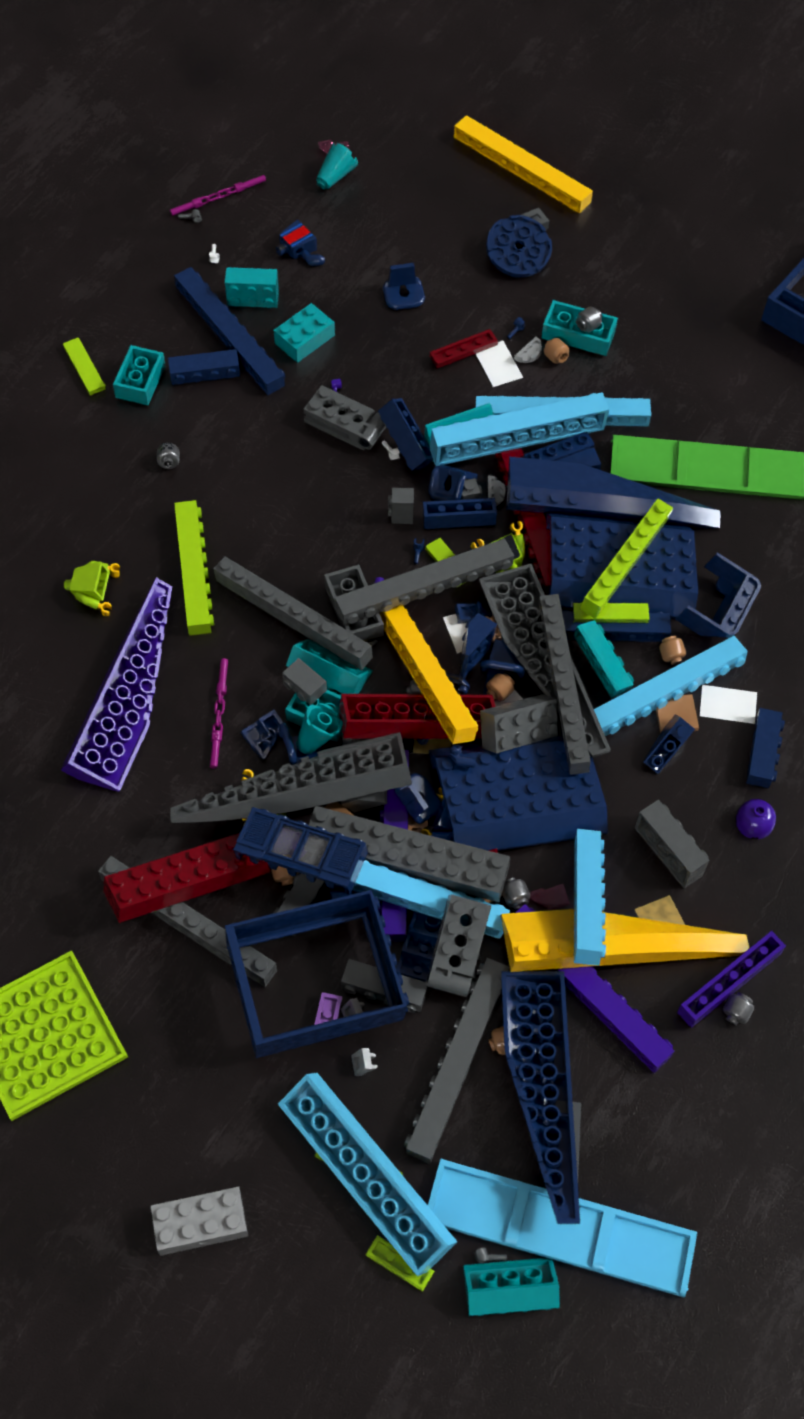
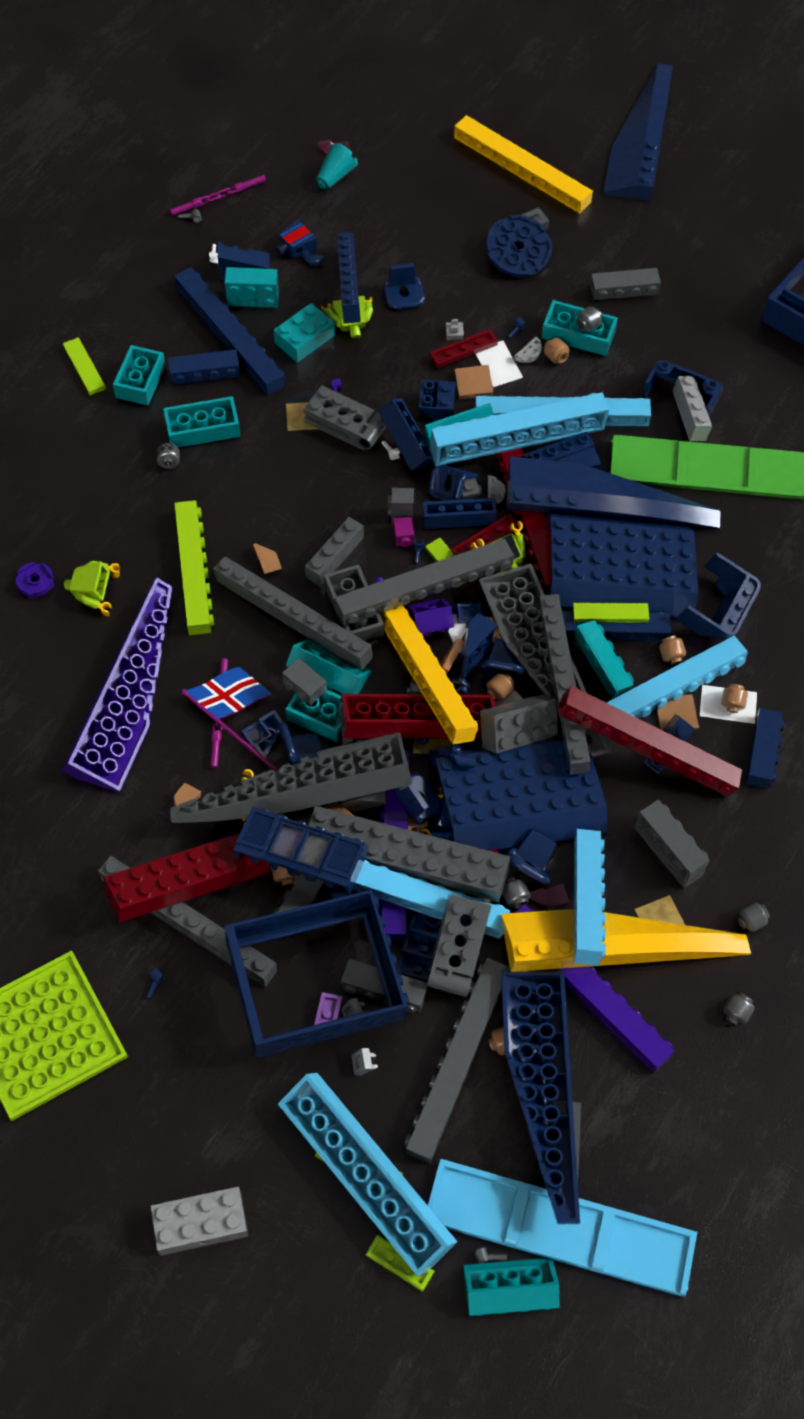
(38, 588): none -> dark purple plate
(157, 978): none -> dark blue hand
(186, 794): none -> medium nougat slope
(202, 422): none -> teal brick
(226, 696): none -> flag
(240, 258): none -> dark blue wedge
(267, 558): none -> medium nougat slope
(295, 410): none -> pearl gold sticker
(318, 727): teal cone -> none
(334, 551): none -> dark grey brick
(336, 315): none -> lime torso
(348, 278): none -> dark blue brick
(403, 531): none -> magenta brick
(432, 616): none -> dark purple slope
(437, 398): none -> dark blue slope
(451, 655): none -> medium nougat tile
(454, 330): none -> light grey tile
(473, 382): none -> medium nougat tile
(489, 534): none -> dark red plate
(535, 850): none -> dark blue piece
(625, 284): none -> dark grey brick
(626, 558): lime brick -> none
(637, 146): none -> dark blue wedge
(649, 741): none -> dark red brick
(670, 372): none -> dark blue windscreen
(692, 408): none -> light grey brick
(731, 979): dark purple brick -> none
(734, 698): none -> medium nougat head
(753, 917): none -> dark grey head
(755, 819): dark purple cylinder -> none

